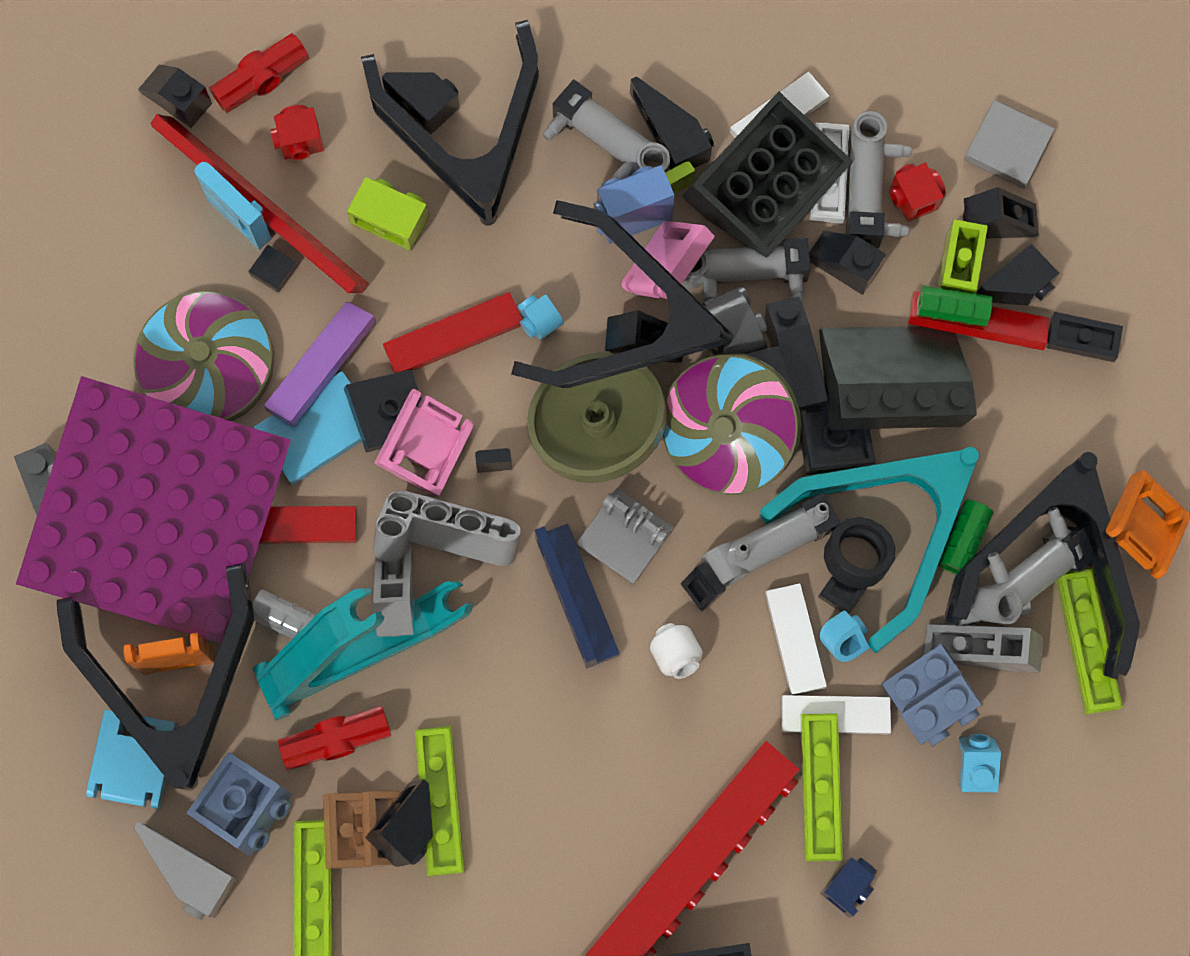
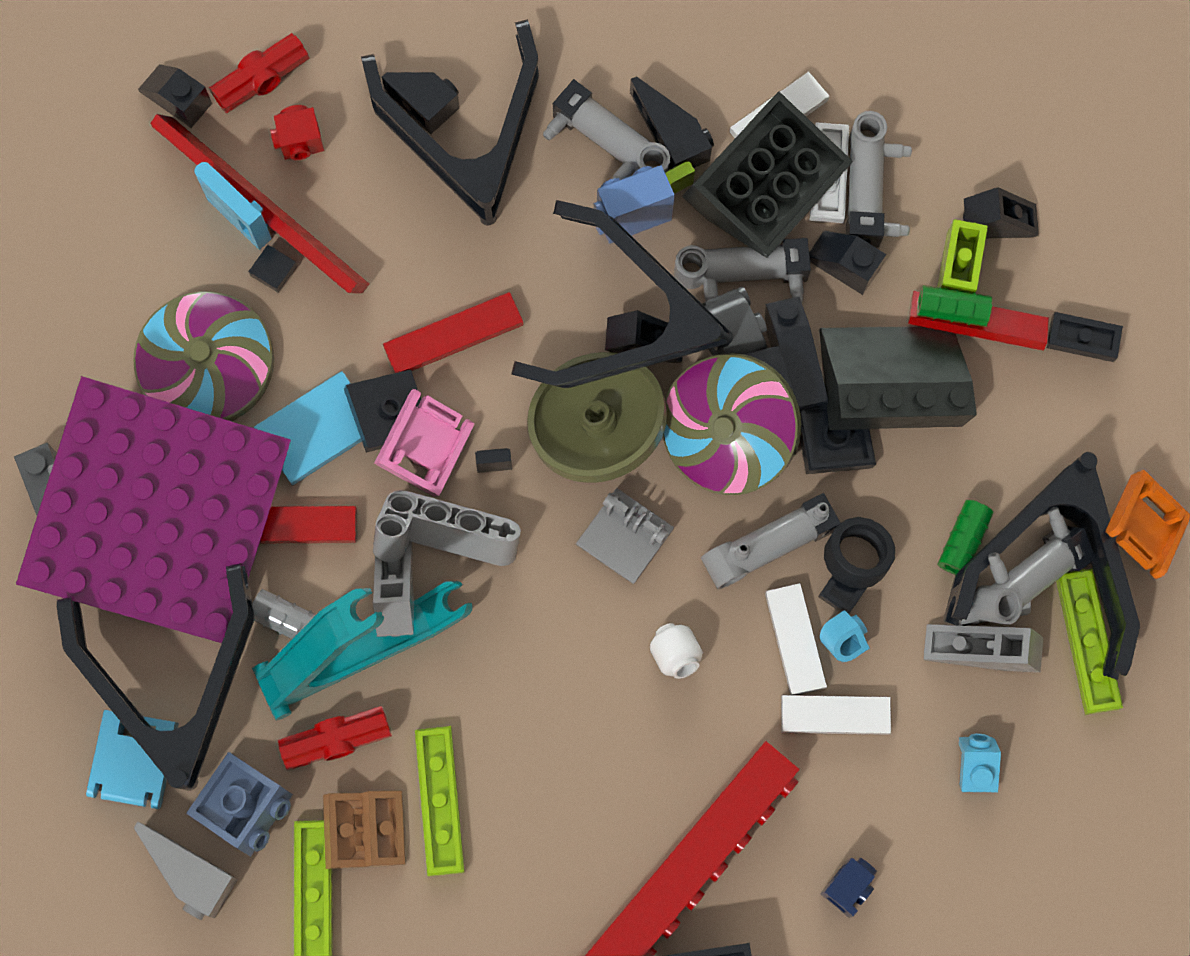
(169, 654): orange container -> none
(320, 364): medium lavender tile -> none
(388, 212): lime brick -> none
(405, 826): black slope -> none
(539, 316): medium azure plate -> none
(576, 595): dark blue fence -> none
(672, 253): bright pink container -> none
(703, 586): black tile -> none
(821, 787): lime tile -> none
(917, 190): red brick -> none
(933, 696): sand blue plate -> none
(939, 475): teal piece -> none
(1009, 144): light grey tile -> none
(1022, 279): black slope -> none

